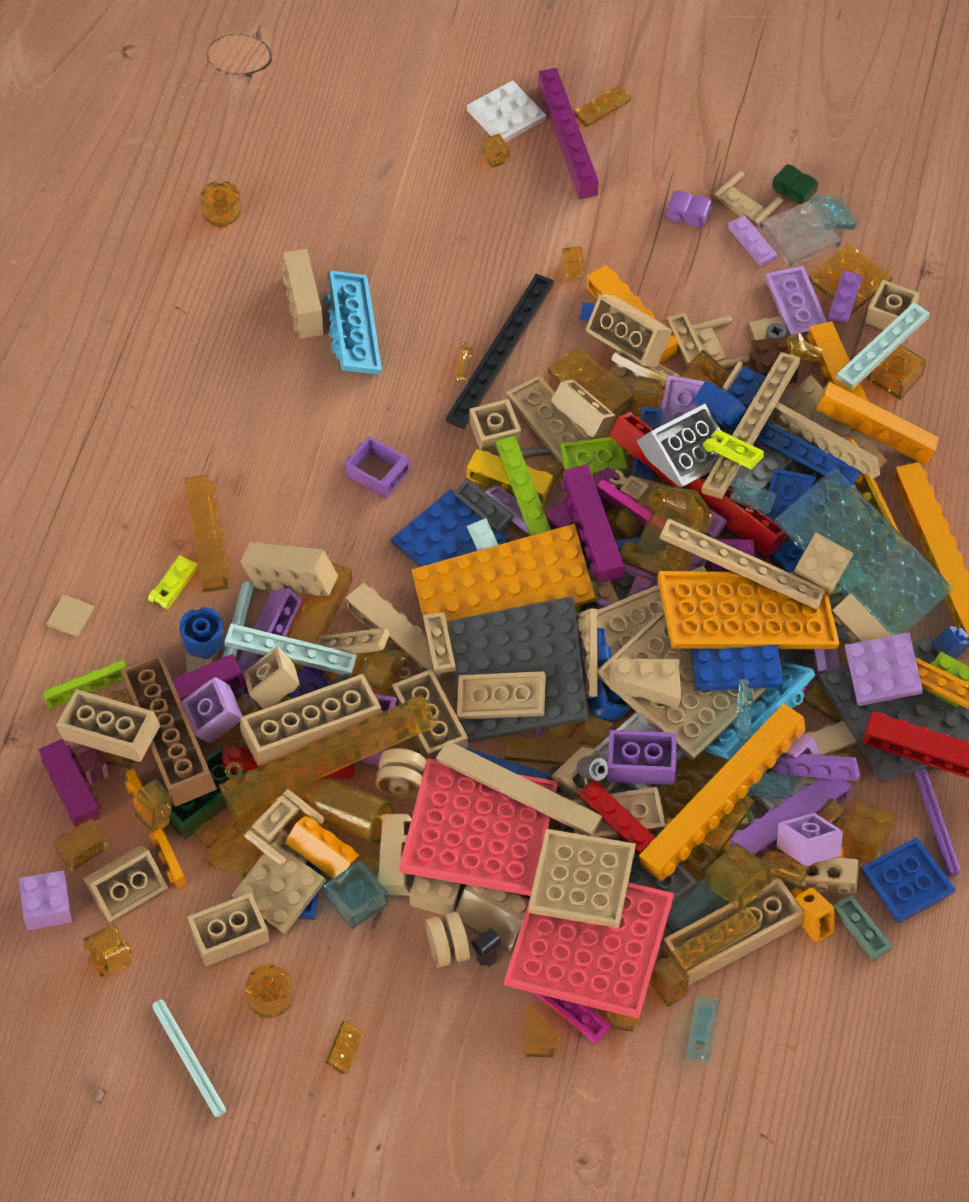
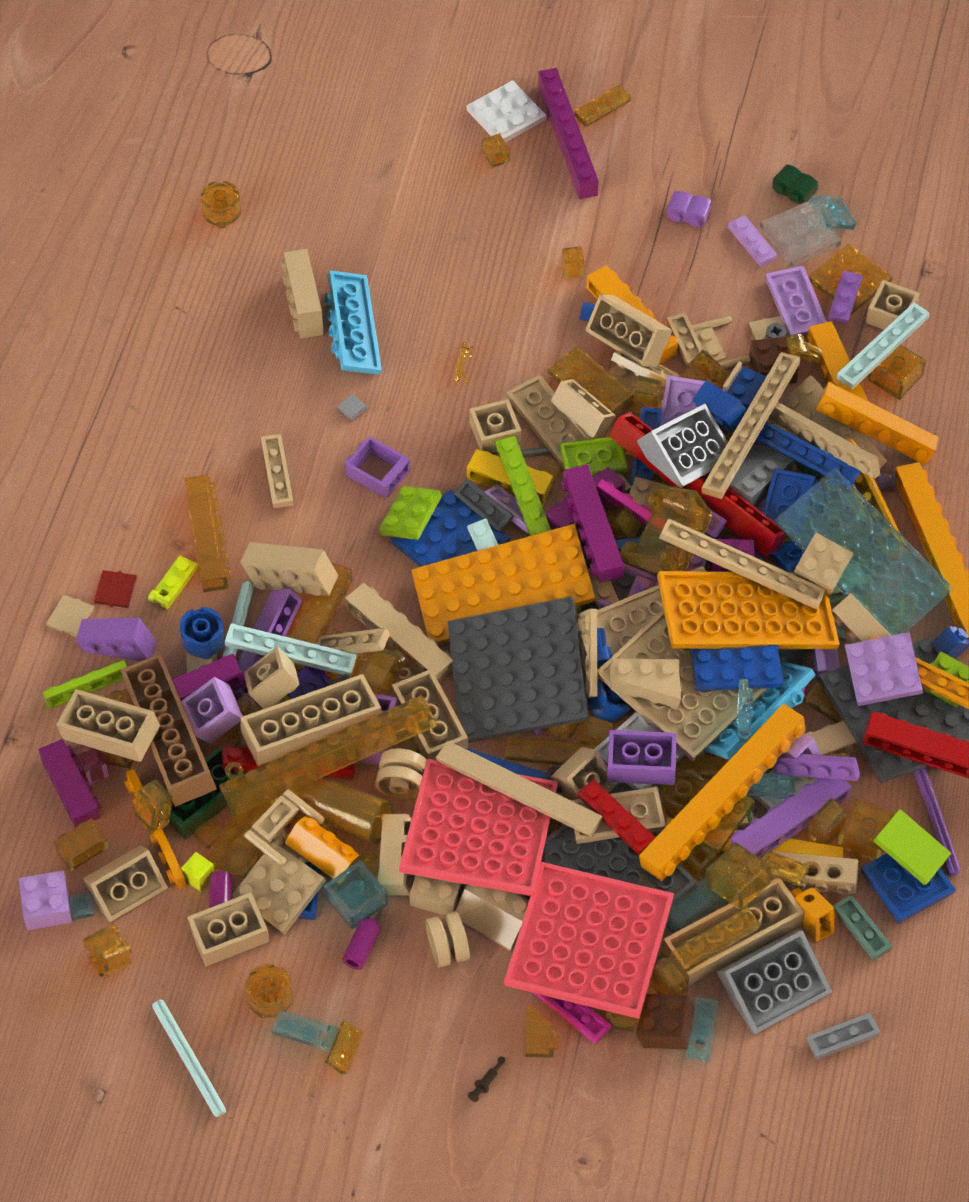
(81, 905): none -> clear light blue plate
(115, 589): none -> clear red piece
(116, 638): none -> medium lavender wedge
(198, 871): none -> neon yellow brick
(220, 888): none -> magenta brick
(277, 471): none -> tan plate
(304, 1030): none -> clear light blue plate
(352, 407): none -> light grey tile
(361, 943): none -> magenta brick
(410, 512): none -> lime plate
(439, 643): tan plate -> none
(482, 1085): none -> dark brown piece
(485, 947): black piece -> none
(500, 350): black plate -> none
(501, 695): tan plate -> none
(582, 878): tan plate -> none
(592, 768): flat silver brick -> none
(631, 486): tan plate -> none
(666, 1021): none -> reddish brown brick
(733, 449): neon yellow plate -> none
(743, 204): tan plate -> none
(752, 496): clear light blue plate -> none
(774, 981): none -> light grey slope
(809, 839): lavender brick -> none
(843, 1036): none -> light grey plate
(886, 481): none -> wheel
(912, 847): none -> lime tile

